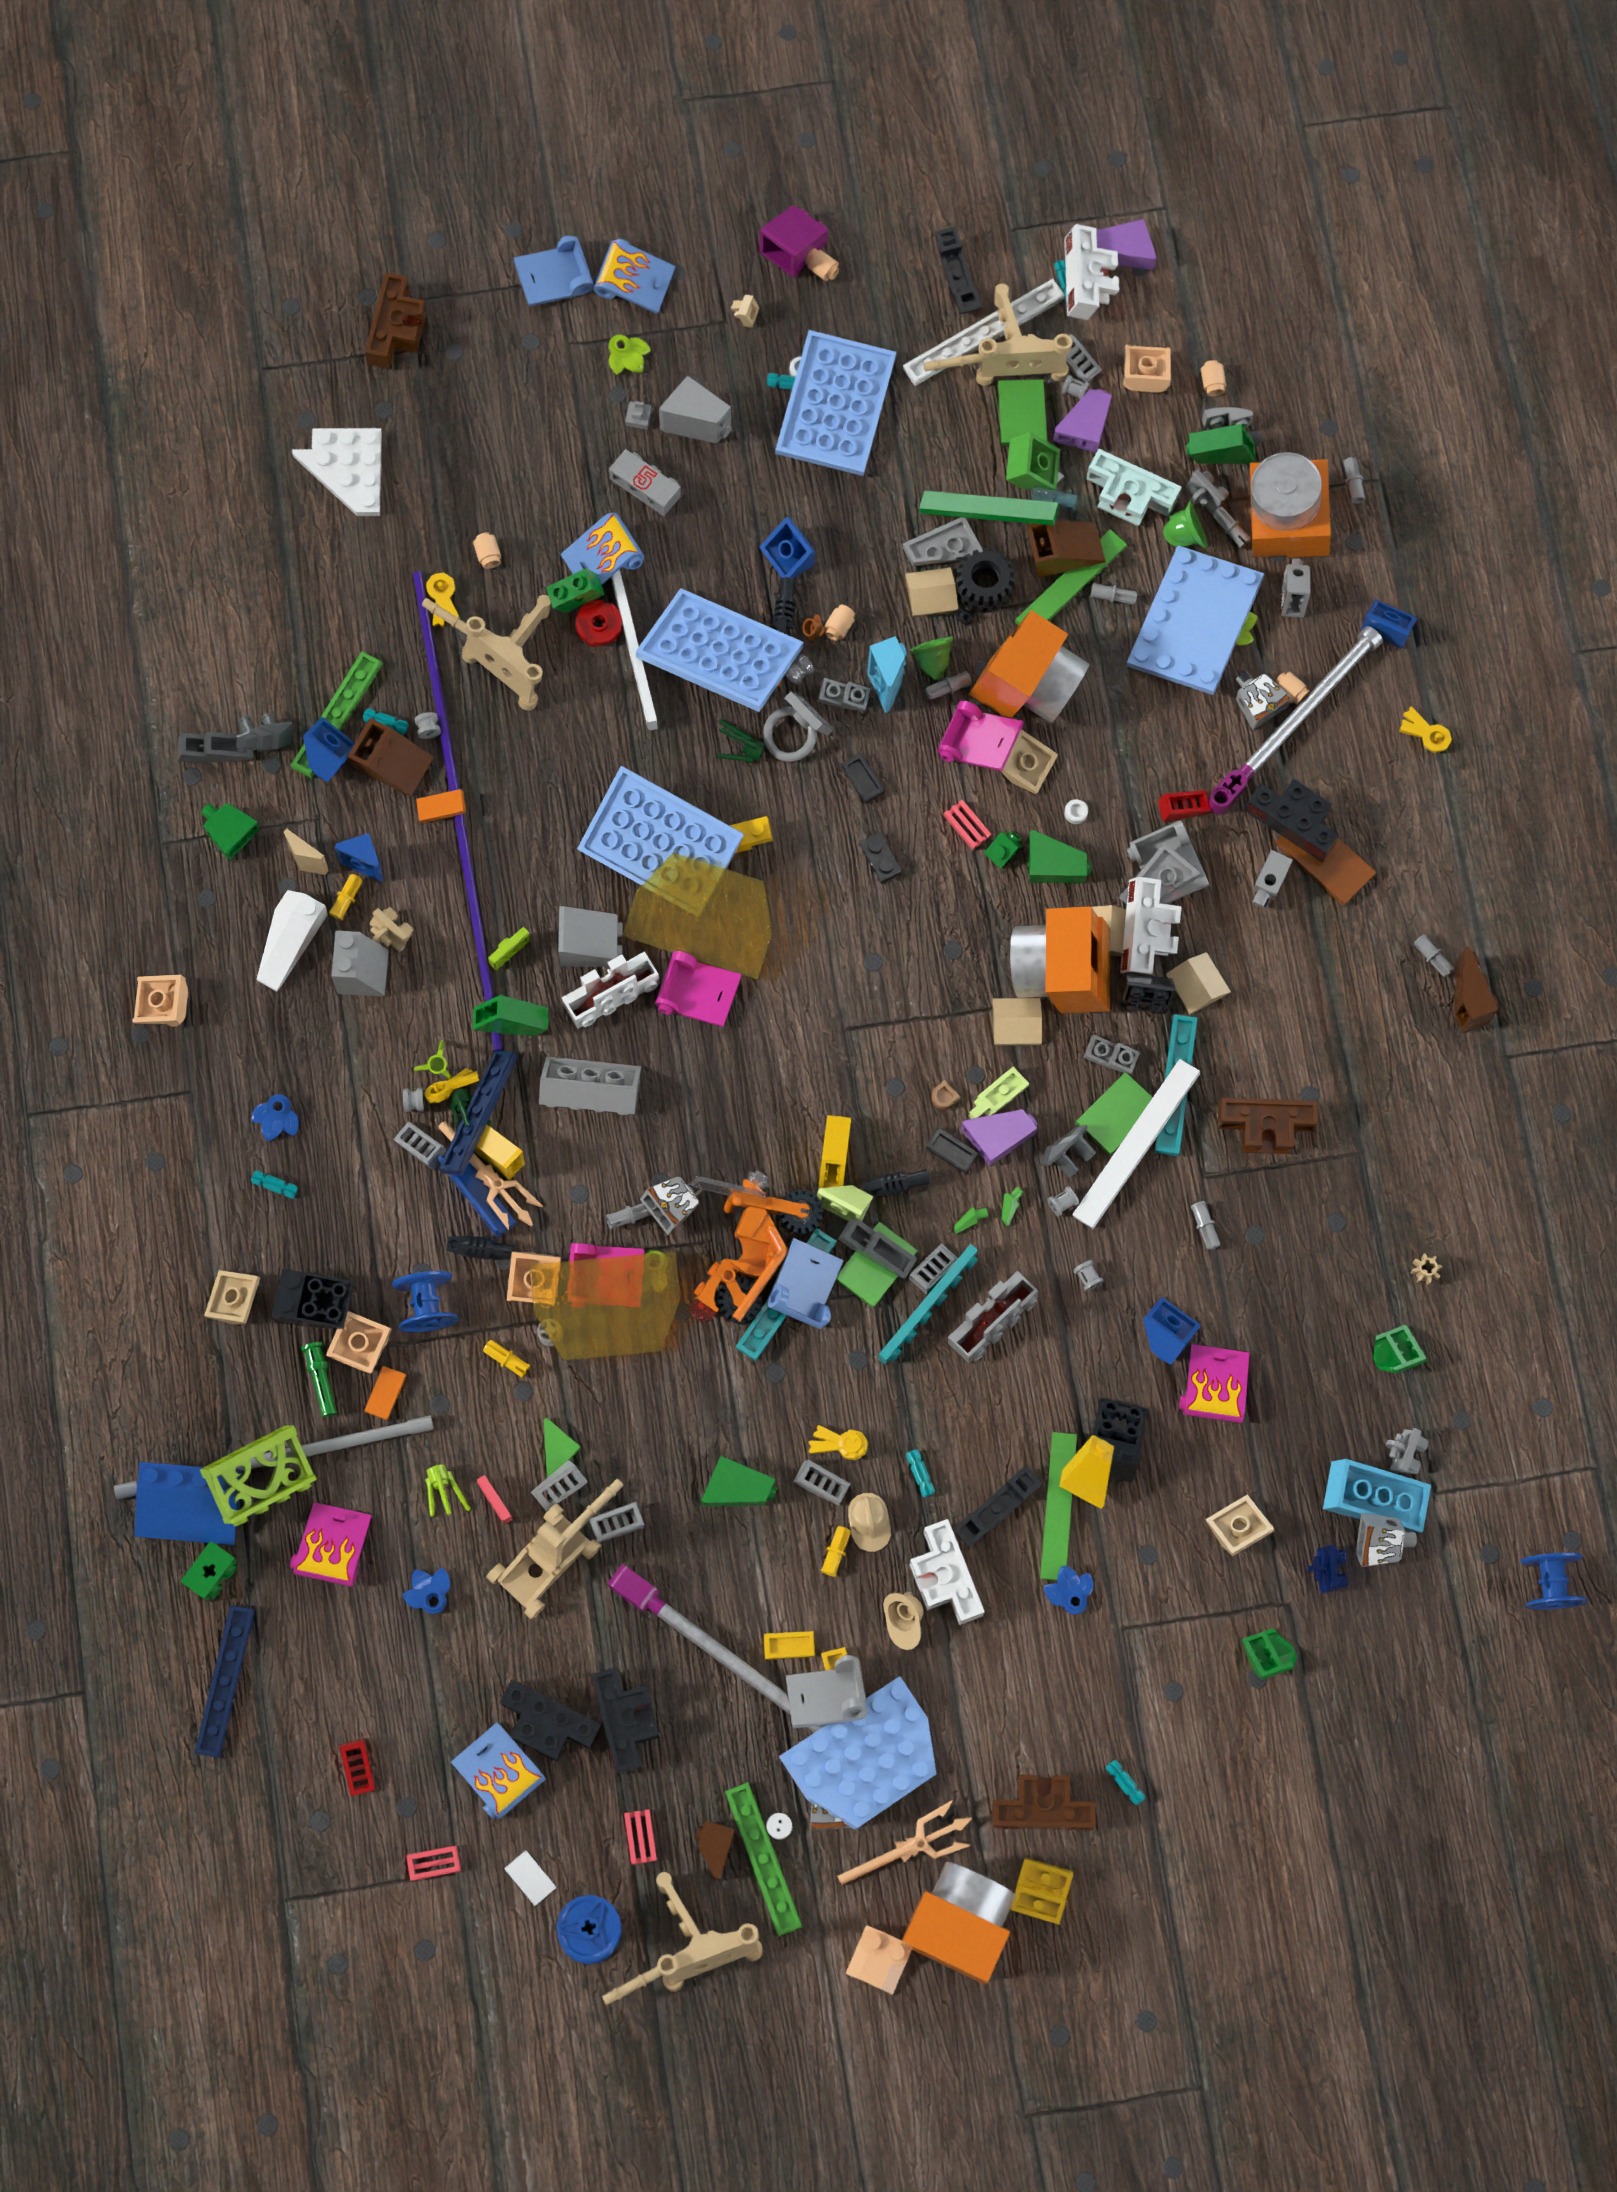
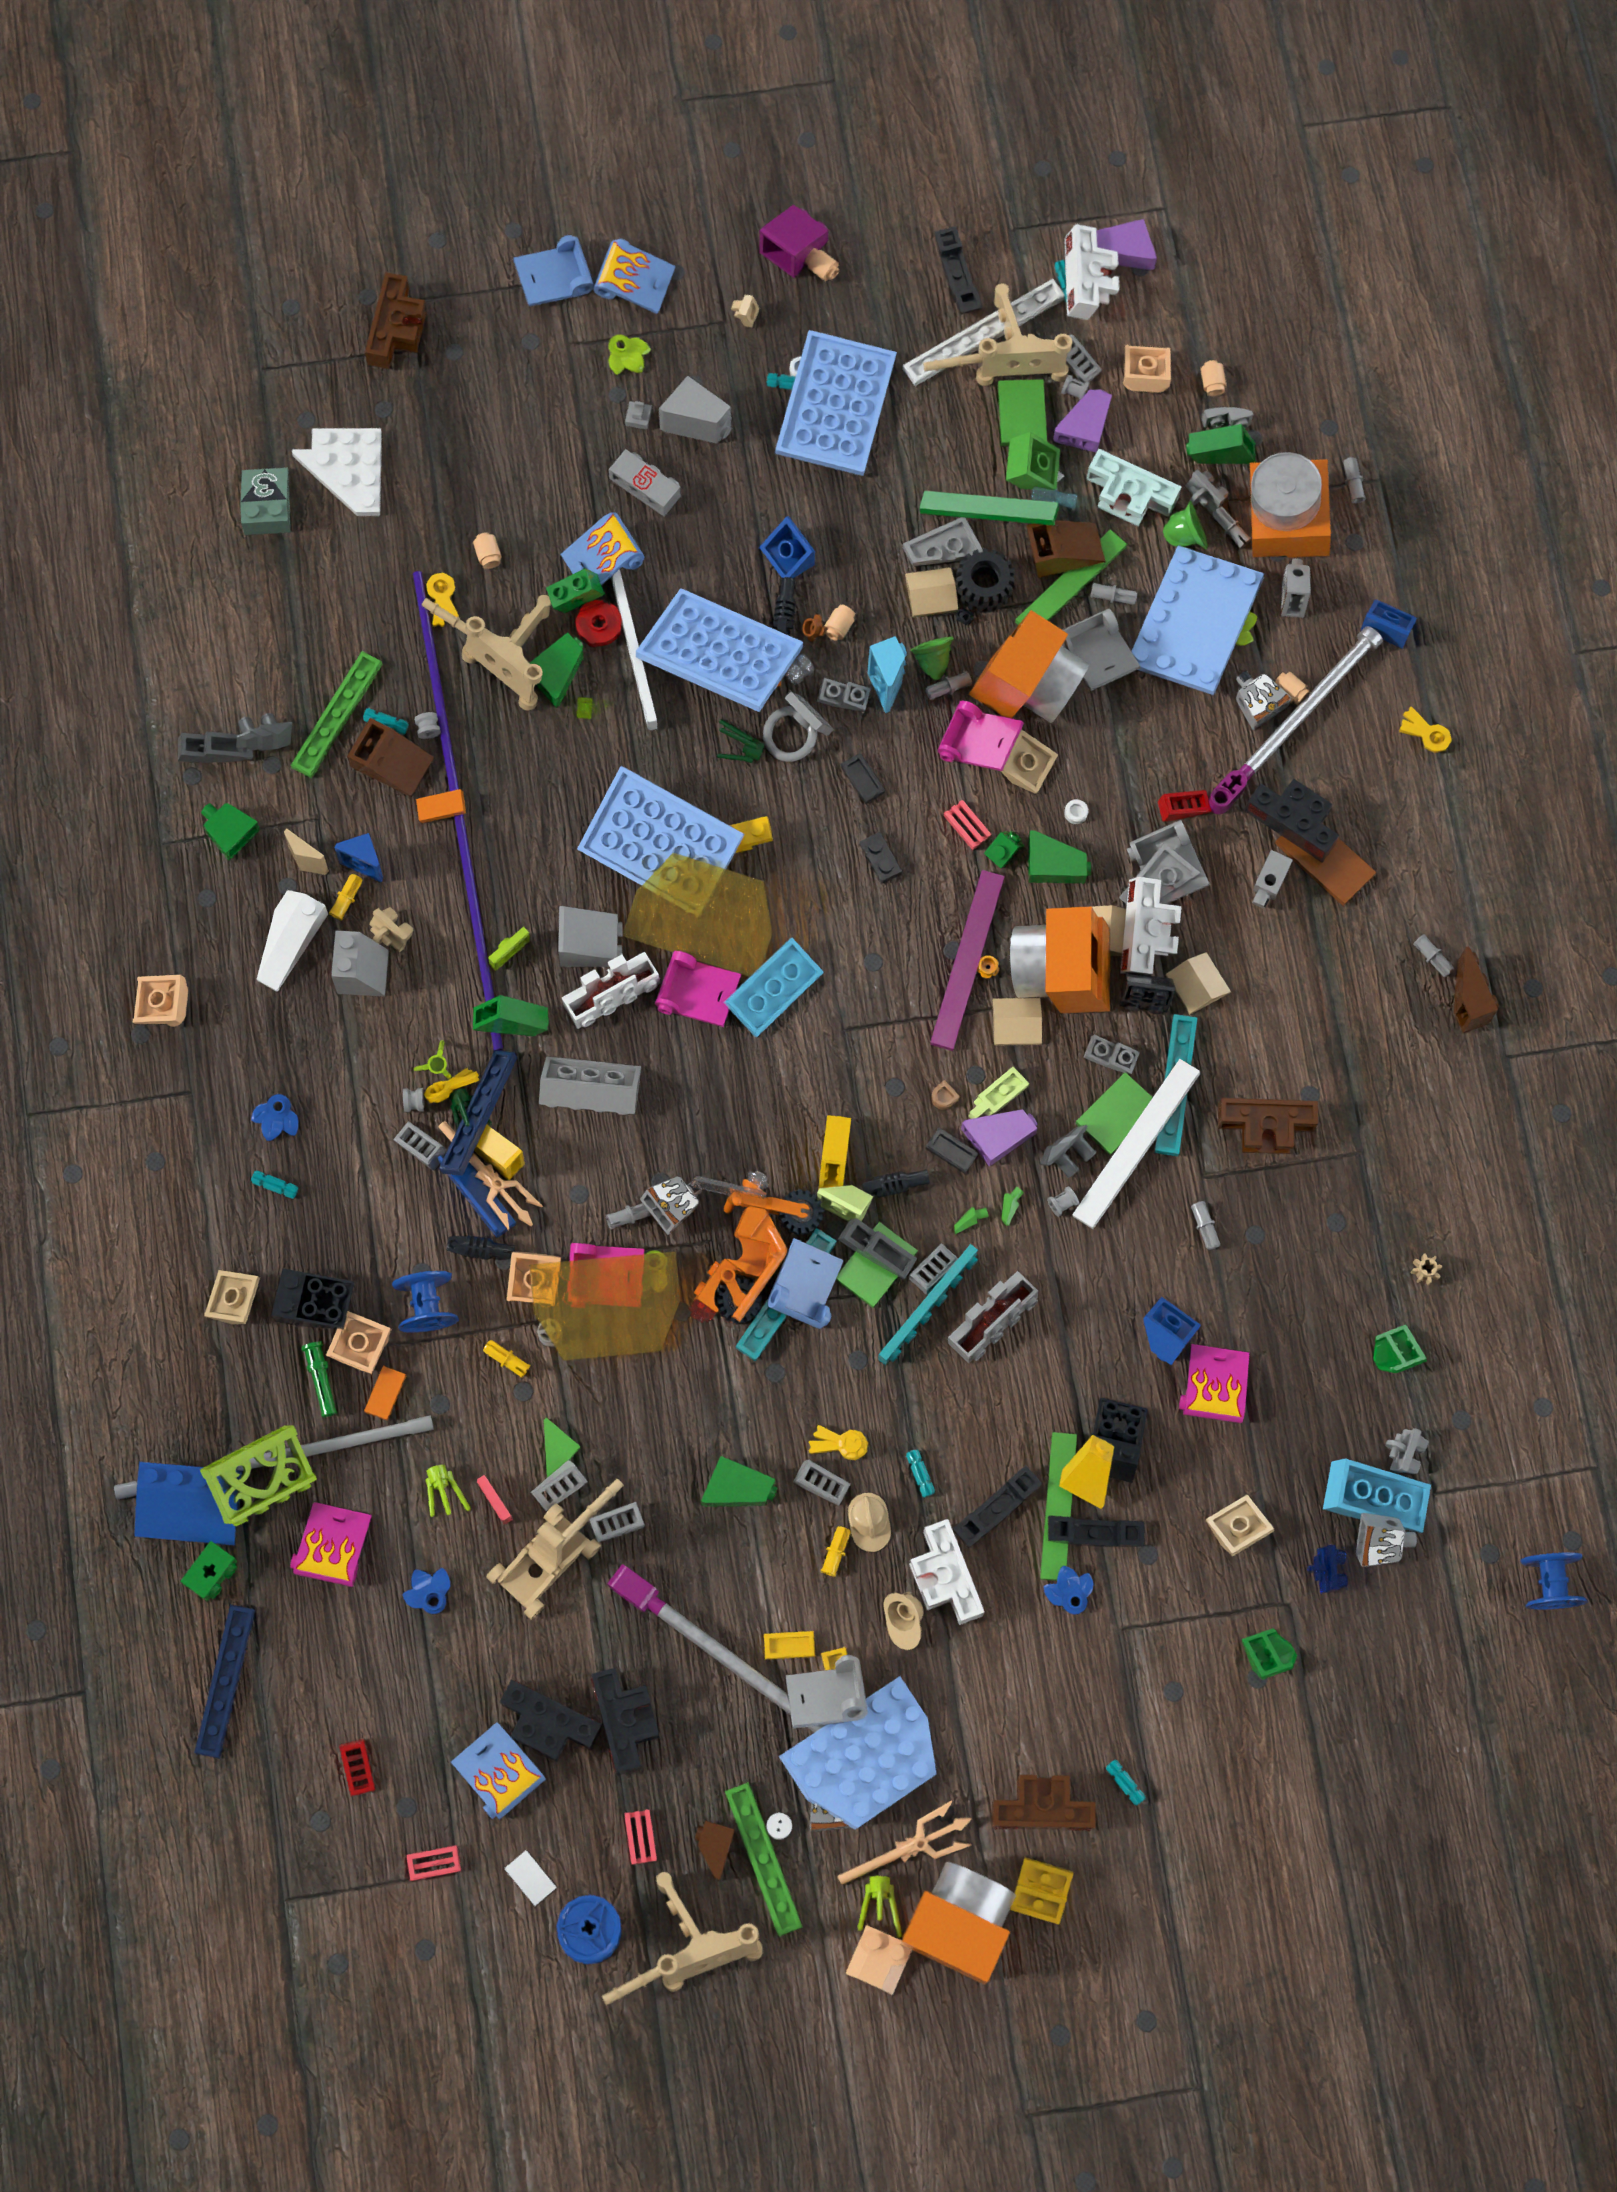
(265, 501): none -> sand green slope
(326, 749): blue slope -> none
(559, 667): none -> green slope
(584, 708): none -> clear neon green piece
(773, 987): none -> medium azure tile
(879, 1888): none -> lime plant
(967, 960): none -> magenta tile
(992, 962): none -> light orange plate
(1088, 1275): light grey bush -> none
(1095, 1532): none -> black slope
(1101, 646): none -> light grey door

